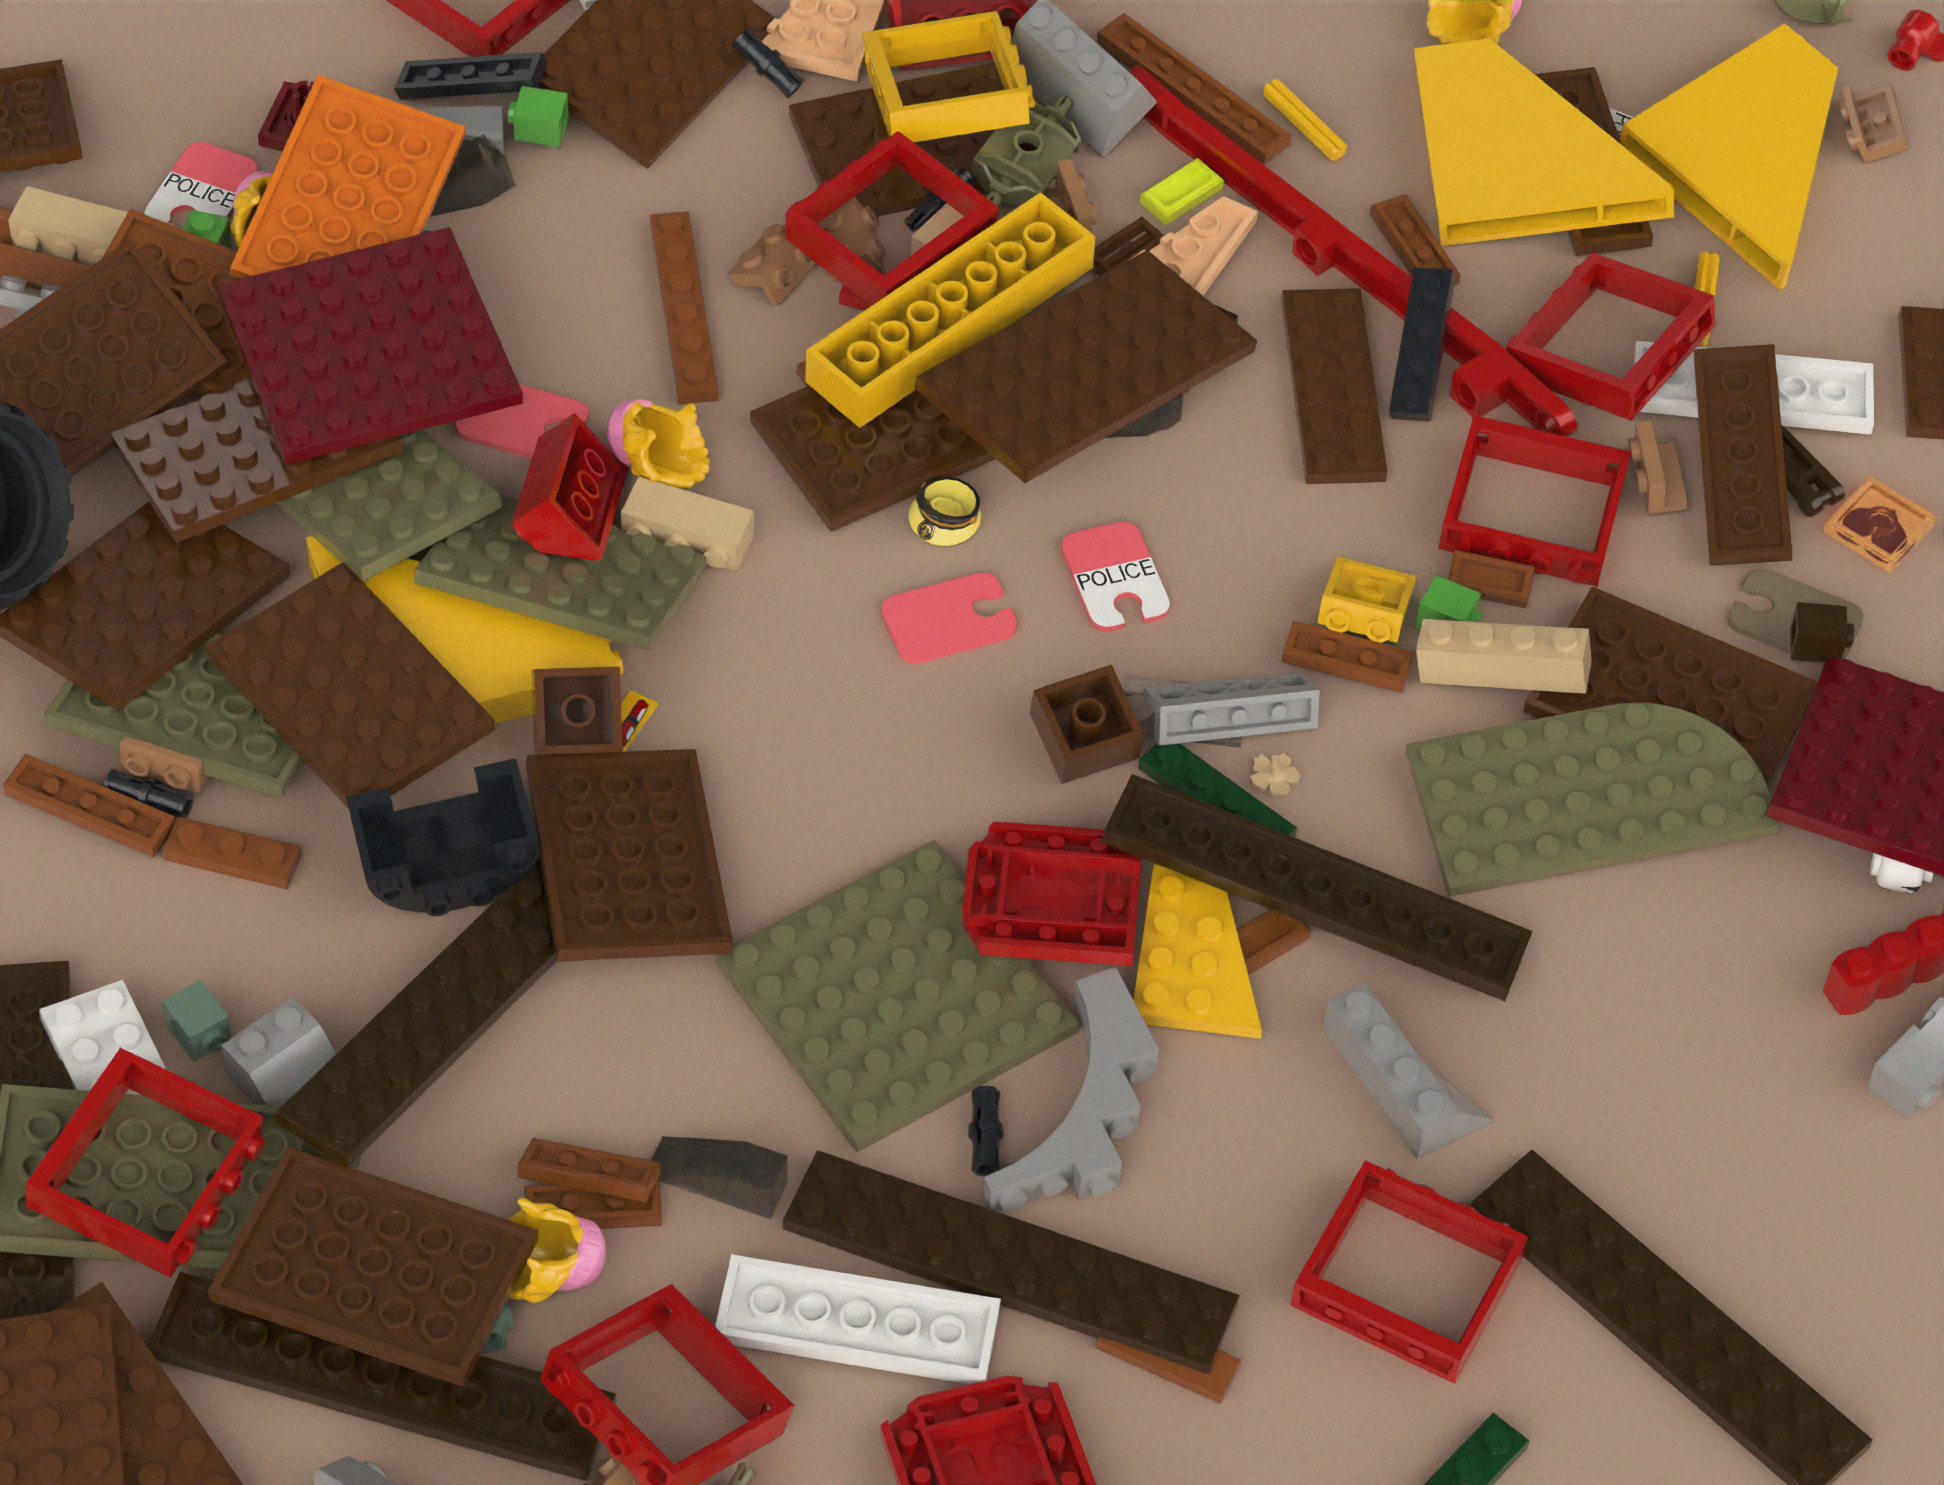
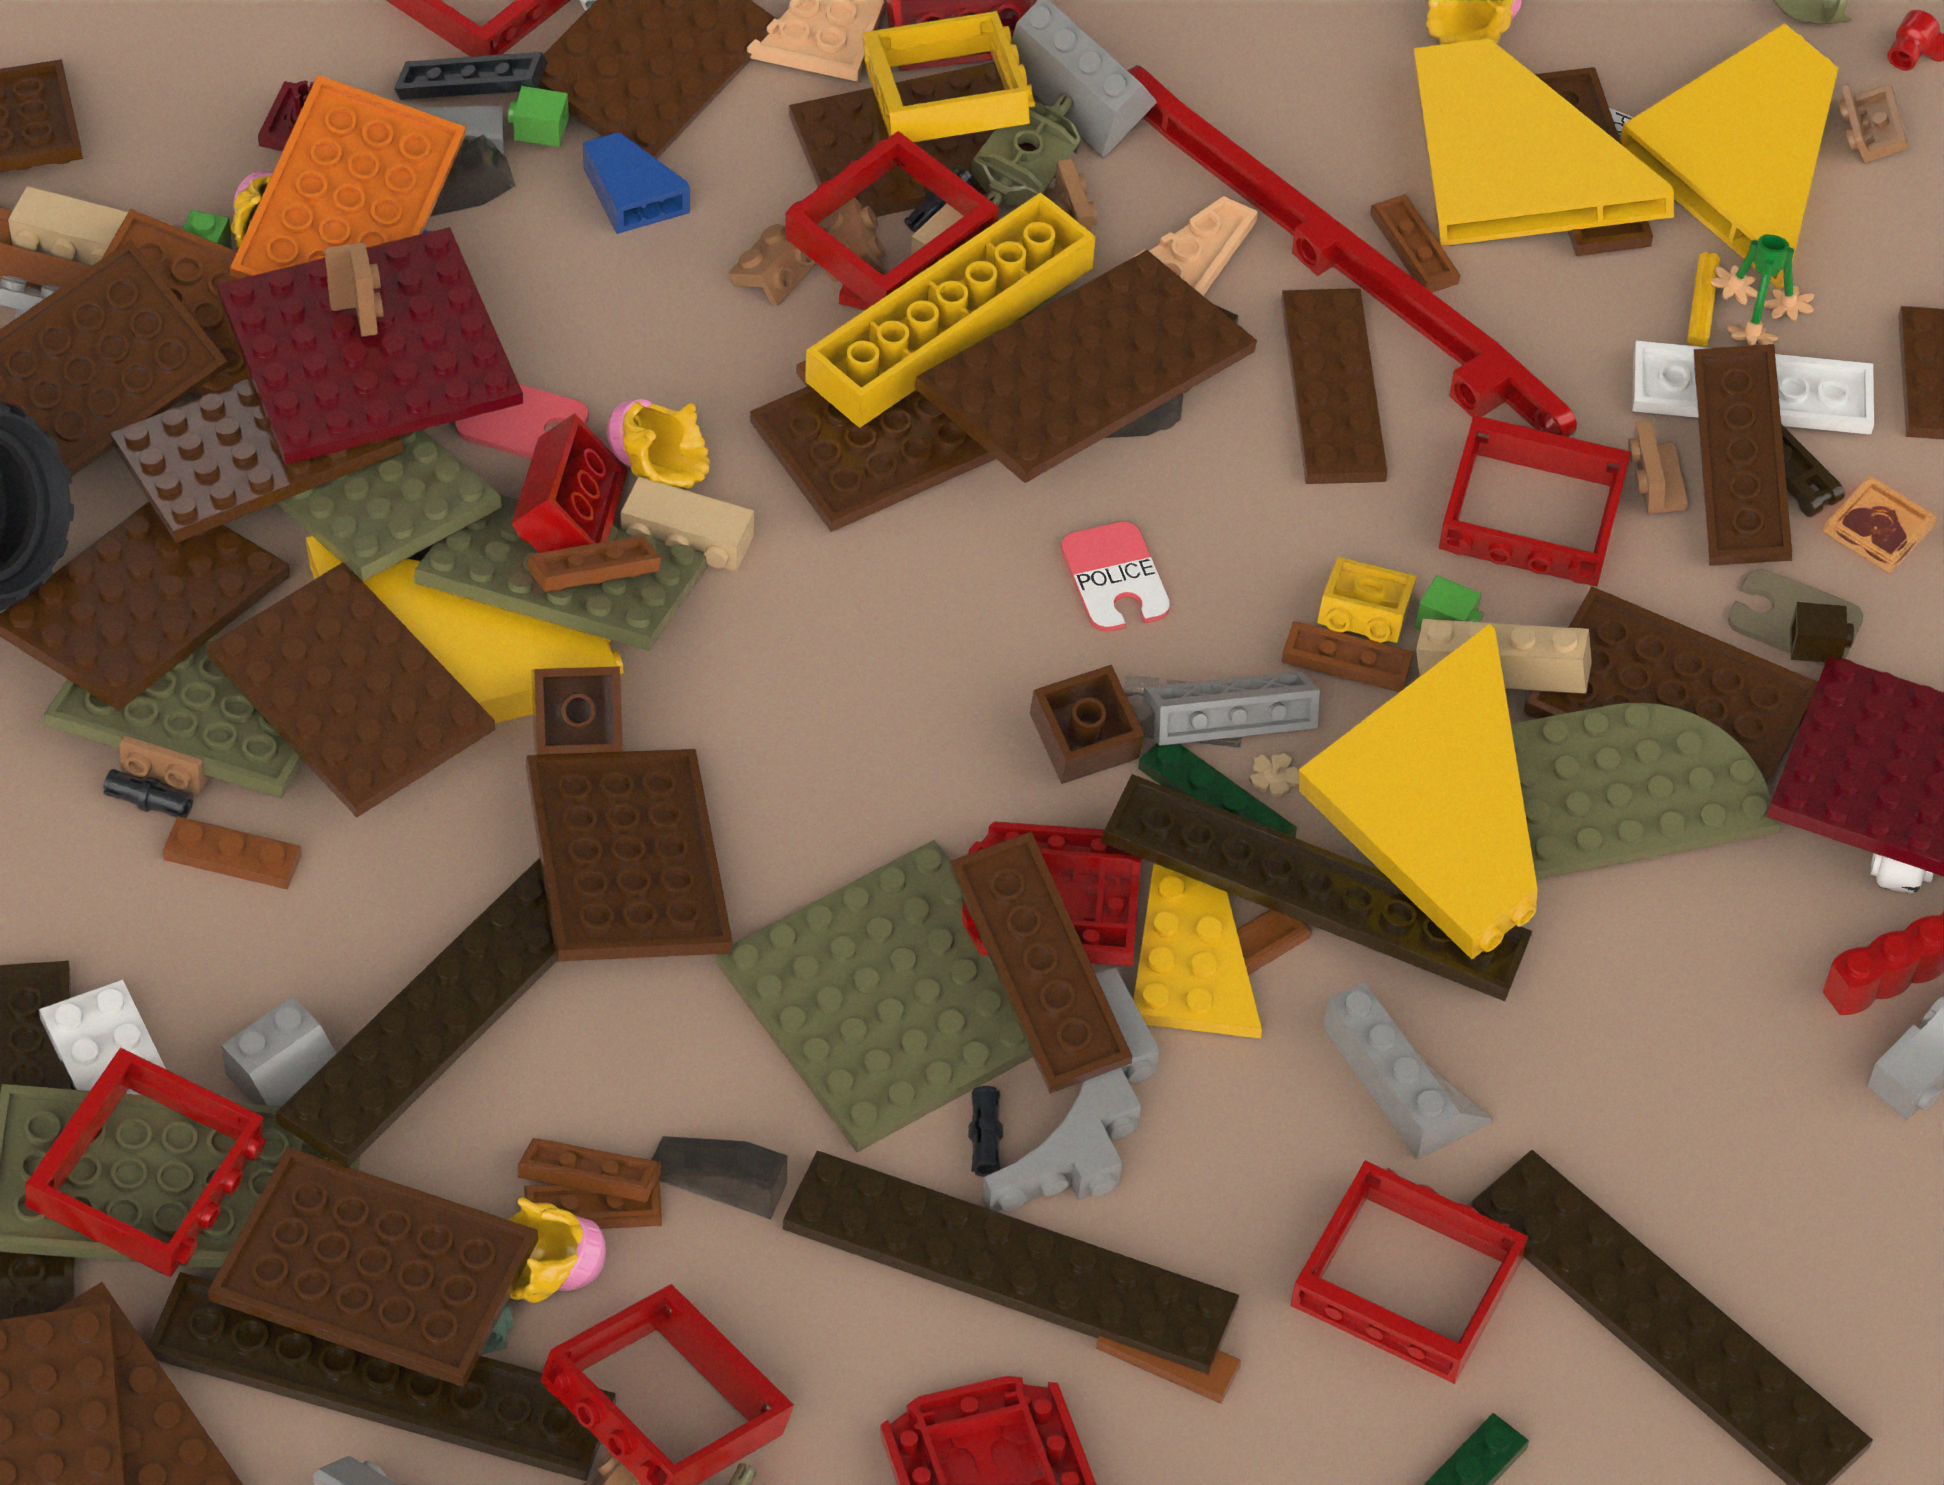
(89, 805): dark orange plate -> none
(197, 1021): sand green brick -> none
(201, 181): piece -> none
(352, 284): none -> medium nougat bracket
(449, 849): black cylinder -> none
(594, 563): none -> dark orange plate
(633, 183): none -> blue slope
(635, 713): sticker -> none
(683, 308): dark orange plate -> none
(768, 63): black pin -> none
(858, 1320): white plate -> none
(941, 618): coral piece -> none
(945, 511): light yellow piece -> none
(1041, 962): none -> reddish brown plate
(1130, 249): reddish brown tile -> none
(1181, 191): neon yellow tile -> none
(1195, 88): dark orange plate -> none
(1305, 120): yellow axle -> none
(1422, 344): black plate -> none
(1438, 797): none -> yellow slope
(1493, 578): dark orange tile -> none
(1593, 387): red window -> none
(1770, 256): none -> plant

